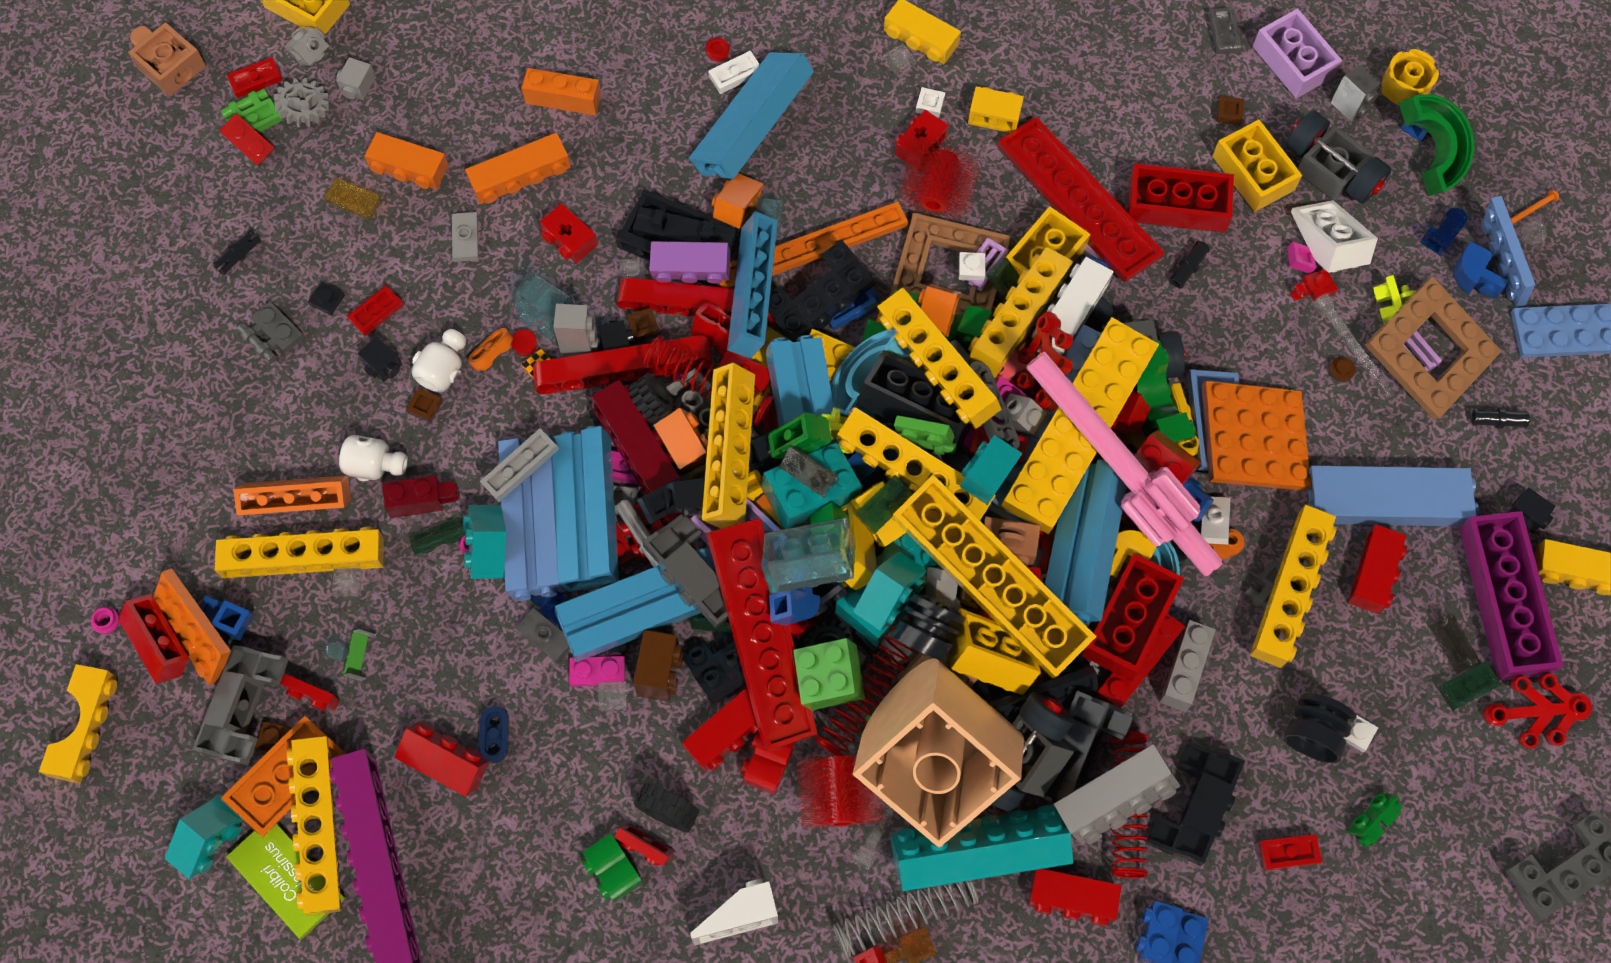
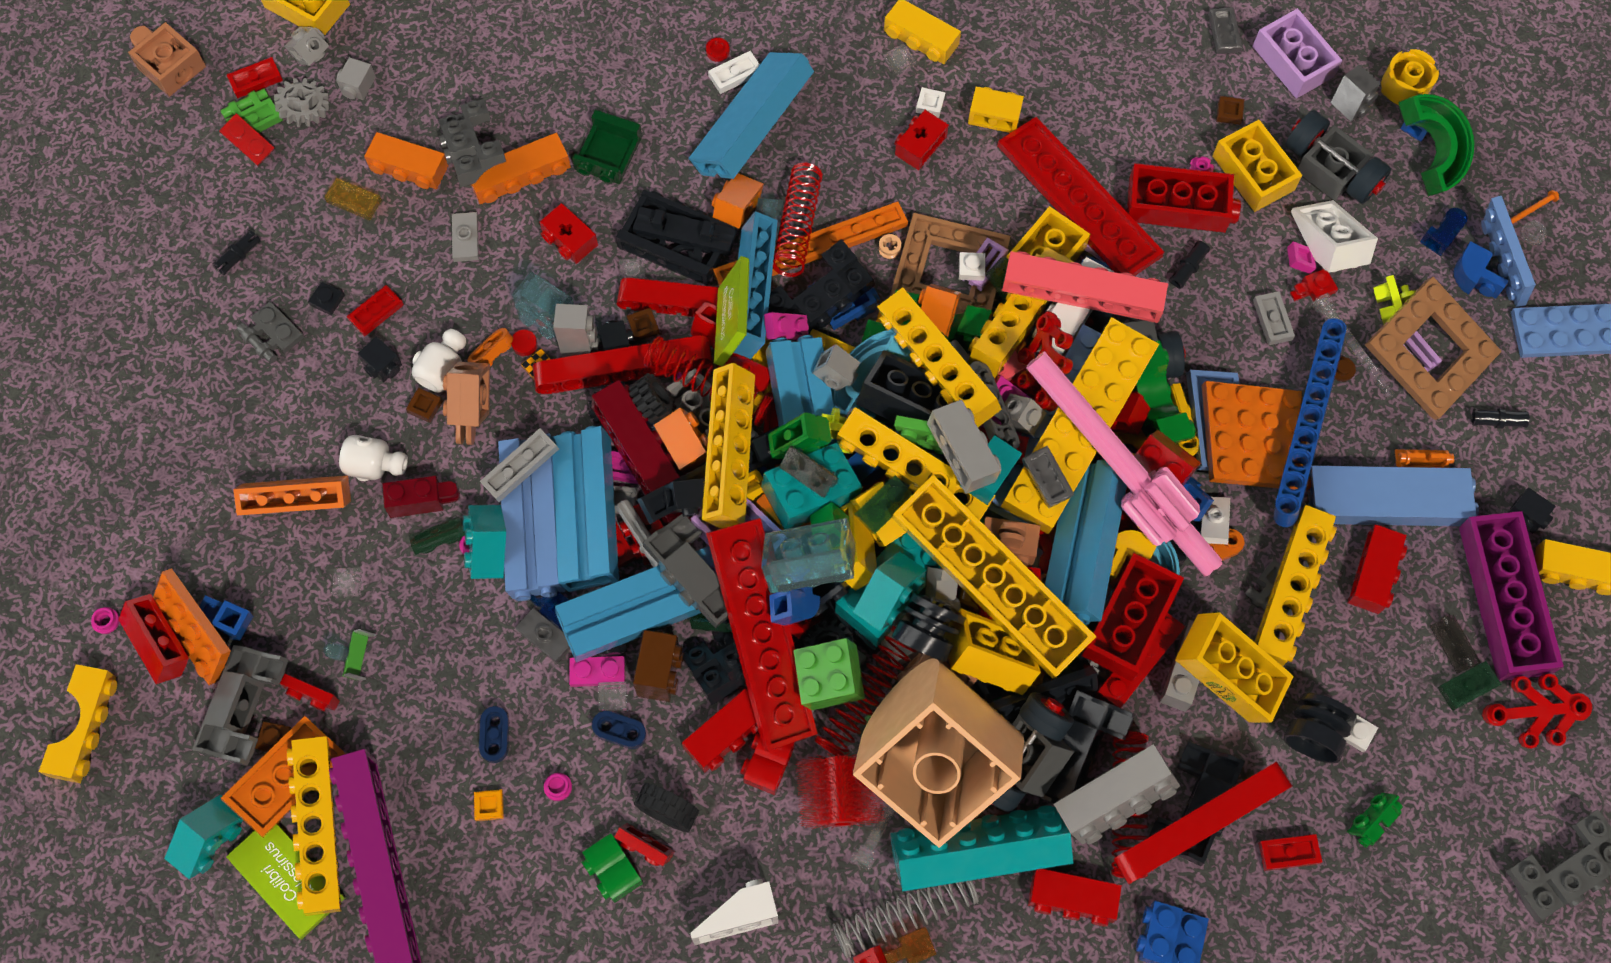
(230, 551): yellow brick -> none
(442, 758): red brick -> none
(462, 146): none -> dark grey bracket
(467, 398): none -> nougat brick
(488, 805): none -> light orange tile
(557, 786): none -> dark pink plate
(561, 91): orange brick -> none
(608, 147): none -> dark green panel
(620, 729): none -> dark blue plate
(690, 261): medium lavender brick -> none
(732, 311): none -> lime tile
(781, 228): none -> red piece
(785, 326): none -> dark pink plate
(836, 368): none -> light grey brick
(895, 241): none -> light nougat bush
(939, 180): red piece -> none
(964, 446): none -> light grey brick
(1048, 477): none -> flat silver plate
(1085, 286): none -> coral brick
(1202, 822): none -> red beam
(1204, 161): none -> dark pink plate
(1234, 667): none -> yellow brick
(1236, 210): none -> red tile
(1273, 318): none -> light grey plate
(1306, 430): none -> blue beam
(1423, 458): none -> orange hinge

